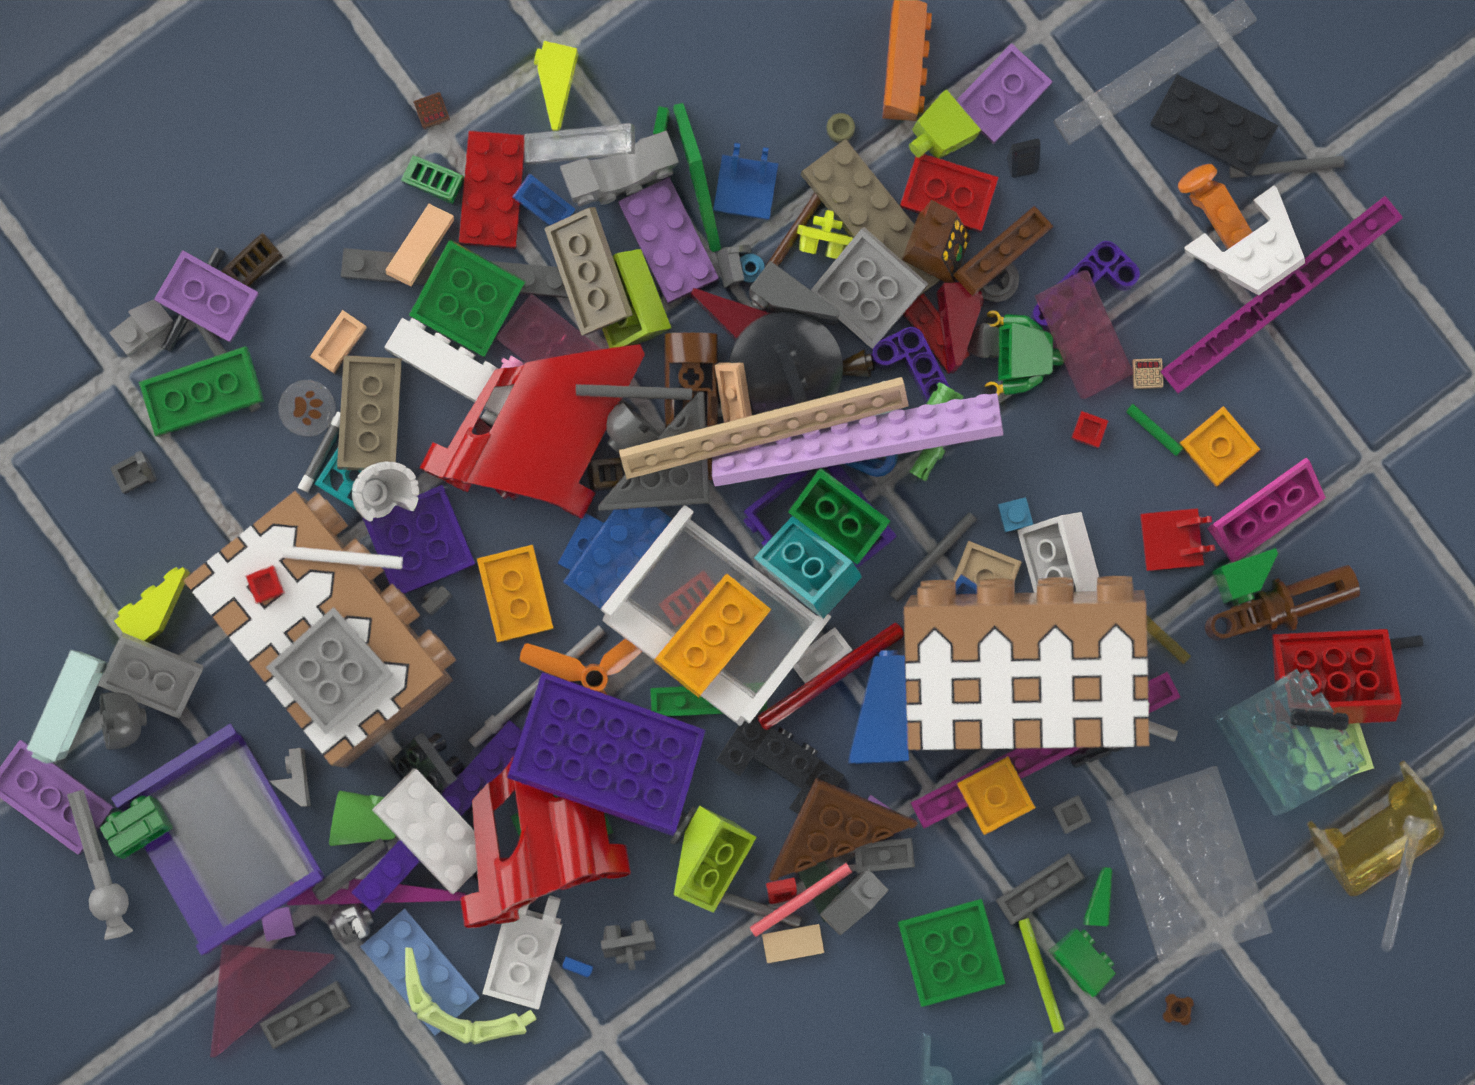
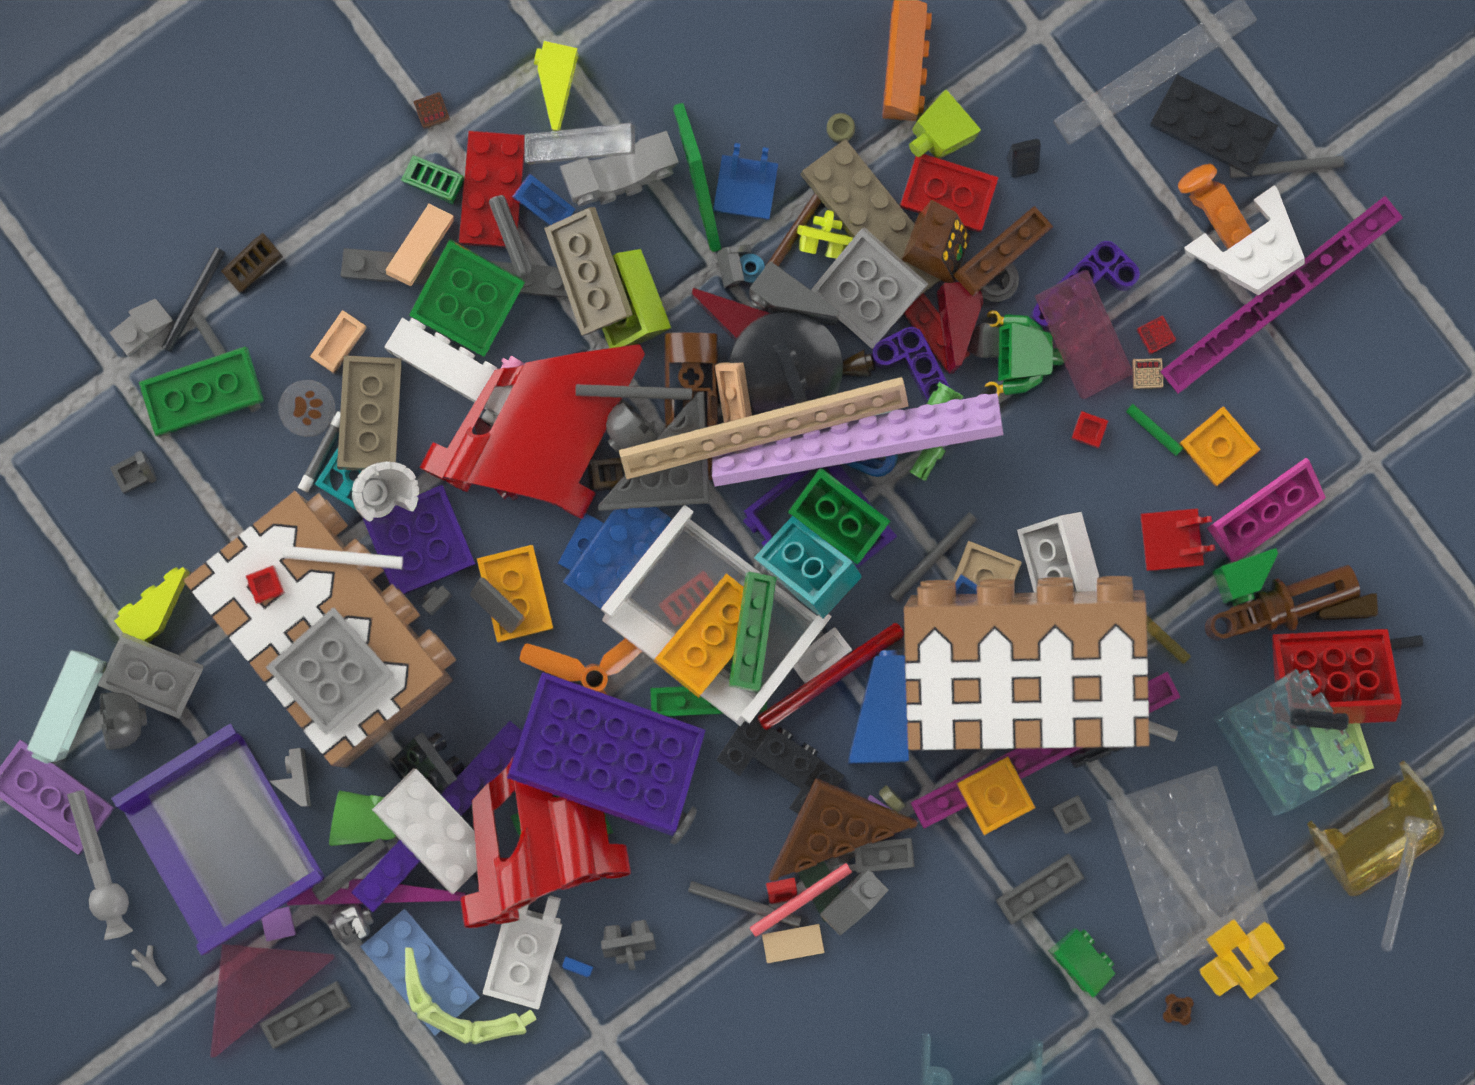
(135, 826): green brick -> none
(148, 965): none -> light grey bar
(206, 296): medium lavender plate -> none
(494, 724): light grey bar -> none
(496, 605): none -> dark grey slope
(510, 236): none -> dark grey axle
(541, 333): clear pink plate -> none
(662, 120): green tile -> none
(668, 240): medium lavender plate -> none
(710, 858): lime slope -> none
(752, 631): none -> green plate
(891, 798): none -> olive tile
(951, 952): green plate -> none
(1003, 93): medium lavender plate -> none
(1015, 515): dark azure plate -> none
(1041, 975): lime bar -> none
(1099, 905): green slope -> none
(1156, 335): none -> tile
(1226, 969): none -> yellow piece
(1358, 608): none -> dark brown slope

